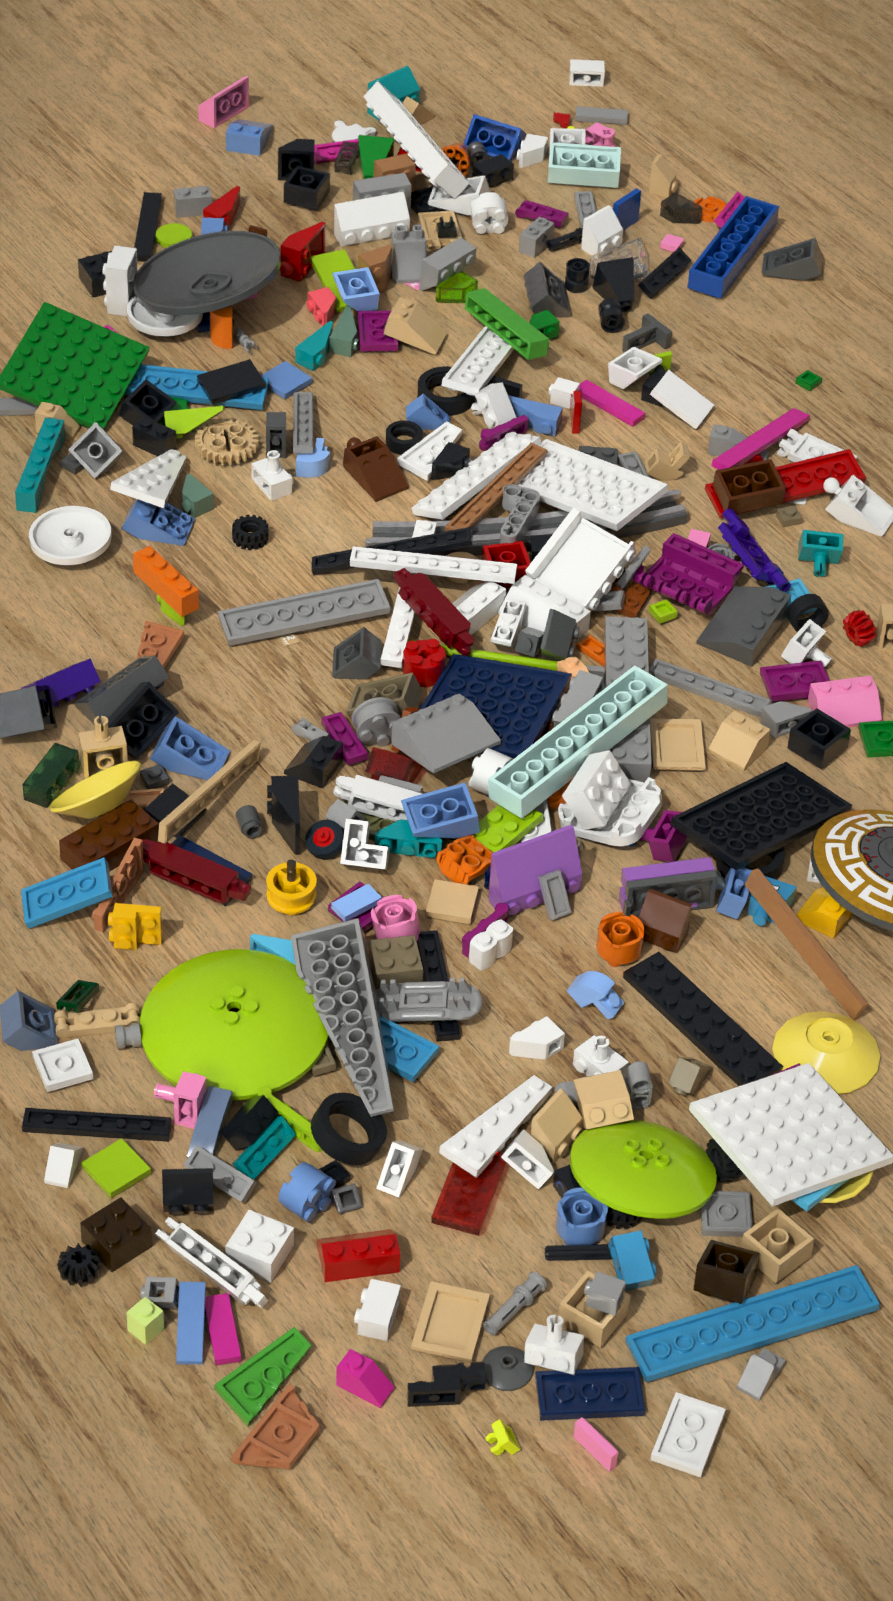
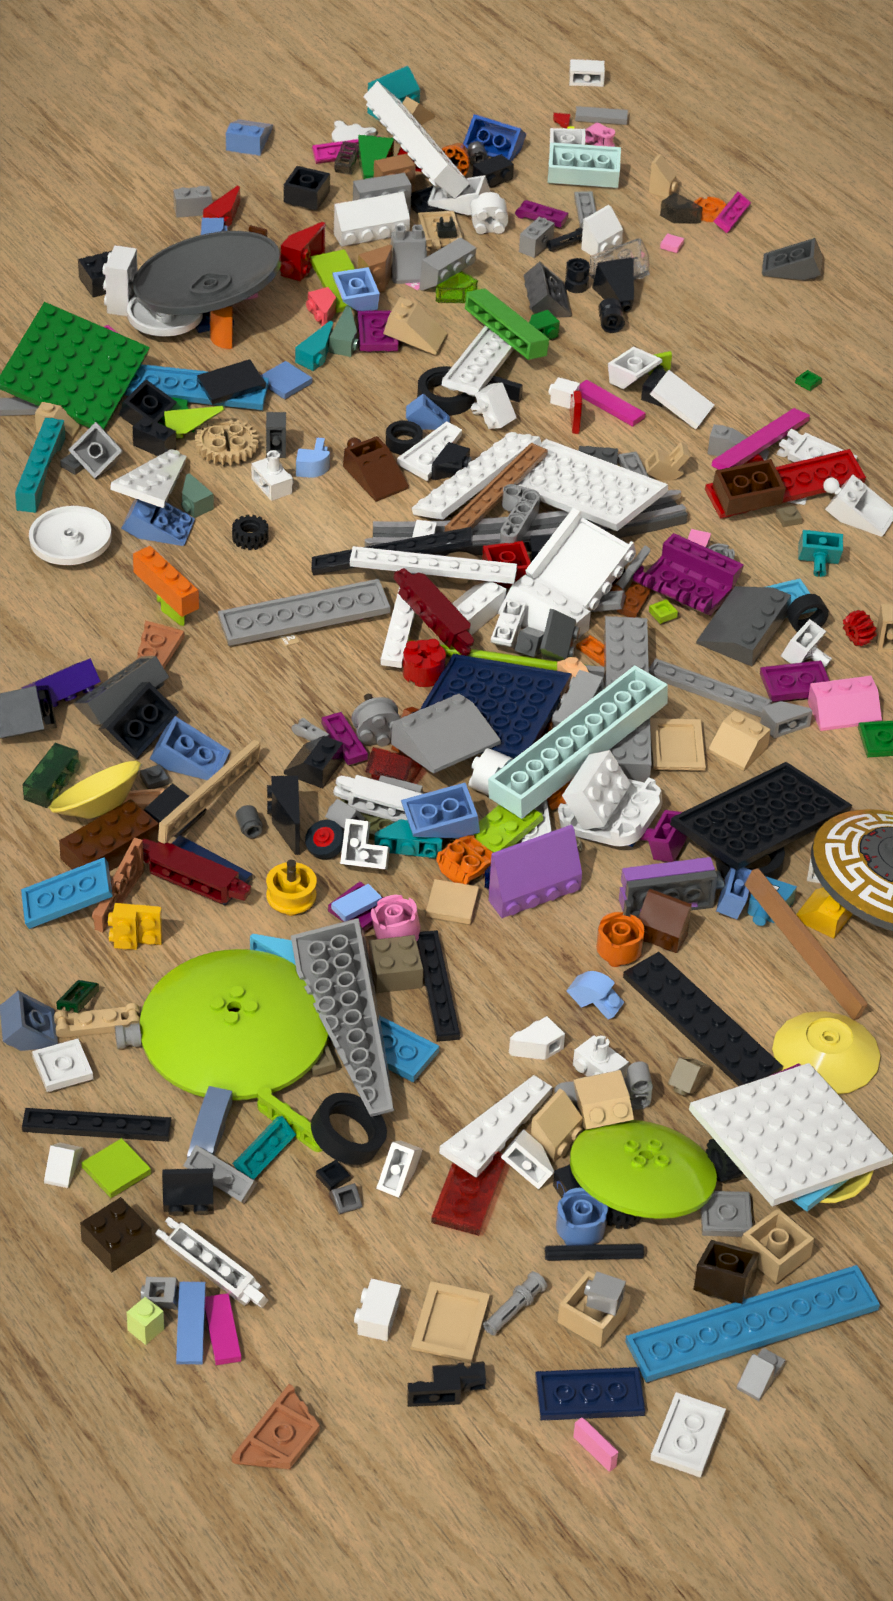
(79, 1264): black gear -> none
(101, 747): tan brick -> none
(147, 225): black tile -> none
(172, 233): lime tile -> none
(186, 1096): bright pink brick -> none
(225, 104): bright pink slope -> none
(245, 340): light grey piece -> none
(249, 1122): black brick -> none
(260, 1245): white brick -> none
(260, 1377): bright green wing -> none
(295, 153): black slope -> none
(303, 423): light grey tile -> none
(307, 1191): medium blue brick -> none
(357, 656): dark grey slope -> none
(359, 1255): red slope -> none
(363, 1378): dark pink slope -> none
(401, 689): dark tan slope -> none
(428, 1000): light grey piece -> none
(491, 945): white brick -> none
(494, 435): magenta plate -> none
(500, 912): magenta plate -> none
(505, 1376): dark grey dish -> none
(505, 1439): neon yellow tile -> none
(532, 150): white slope -> none
(542, 417): medium blue slope -> none
(554, 894): light grey tile -> none
(554, 1347): white brick -> none
(628, 208): blue tile -> none
(631, 1260): dark azure brick -> none
(650, 332): dark grey bracket -> none
(664, 272): black plate -> none
(733, 247): blue brick -> none
(751, 553): dark purple plate -> none
(819, 738): black brick -> none

